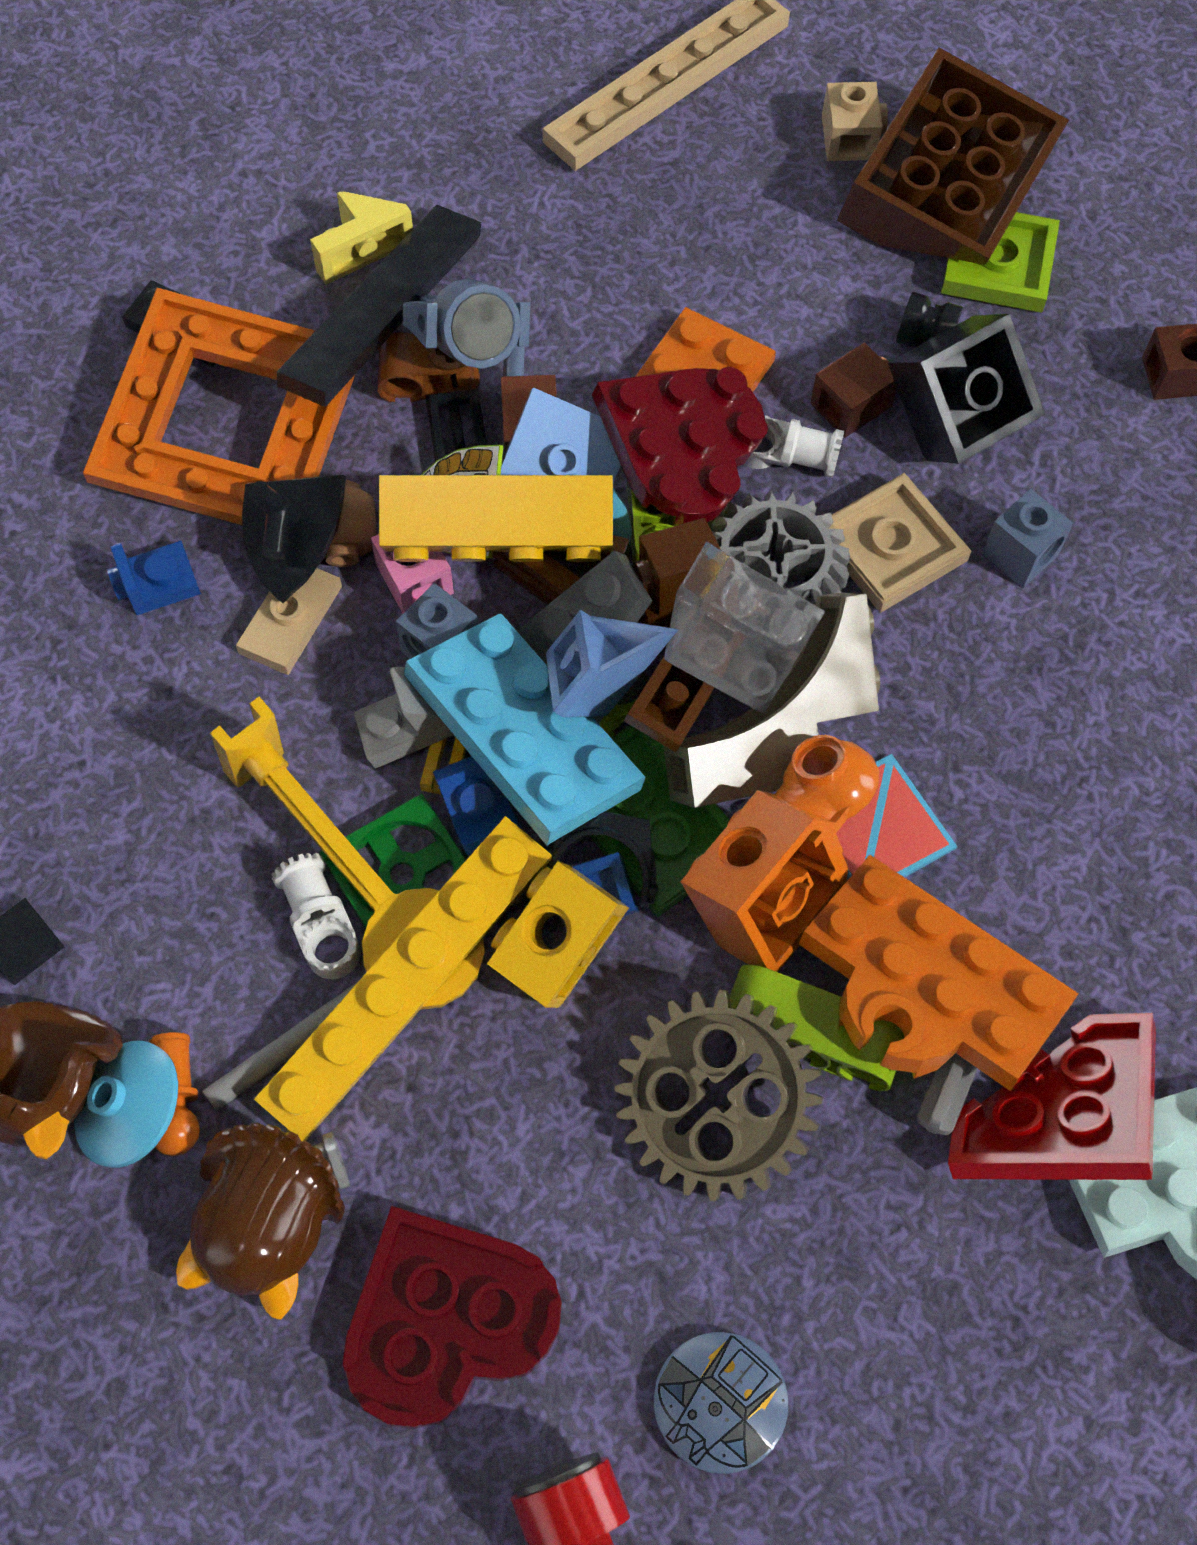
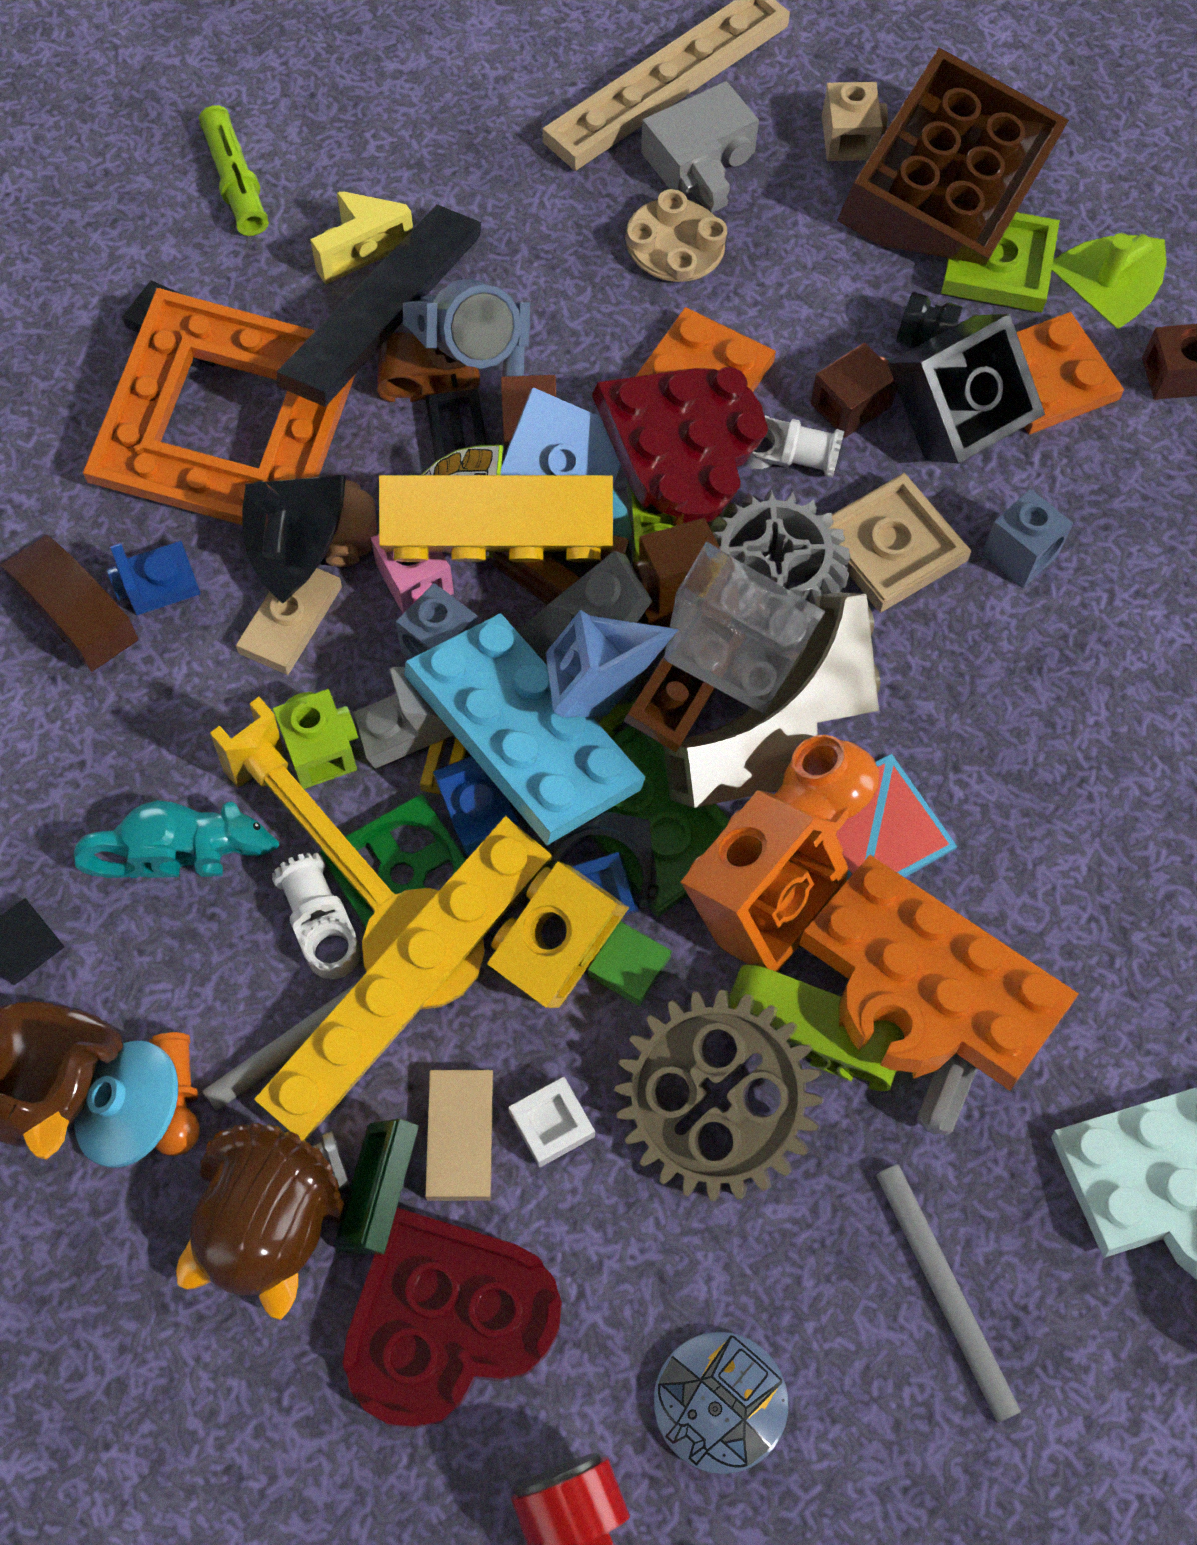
(71, 602): none -> reddish brown slope
(166, 836): none -> teal animal
(246, 206): none -> lime pin
(317, 737): none -> lime brick
(376, 1187): none -> dark green tile
(459, 1135): none -> tan tile
(551, 1122): none -> white plate
(629, 963): none -> bright green tile
(675, 238): none -> tan dish
(697, 140): none -> light grey hinge
(948, 1294): none -> light grey bar
(1066, 371): none -> orange plate
(1069, 1119): red plate -> none
(1115, 274): none -> lime shield

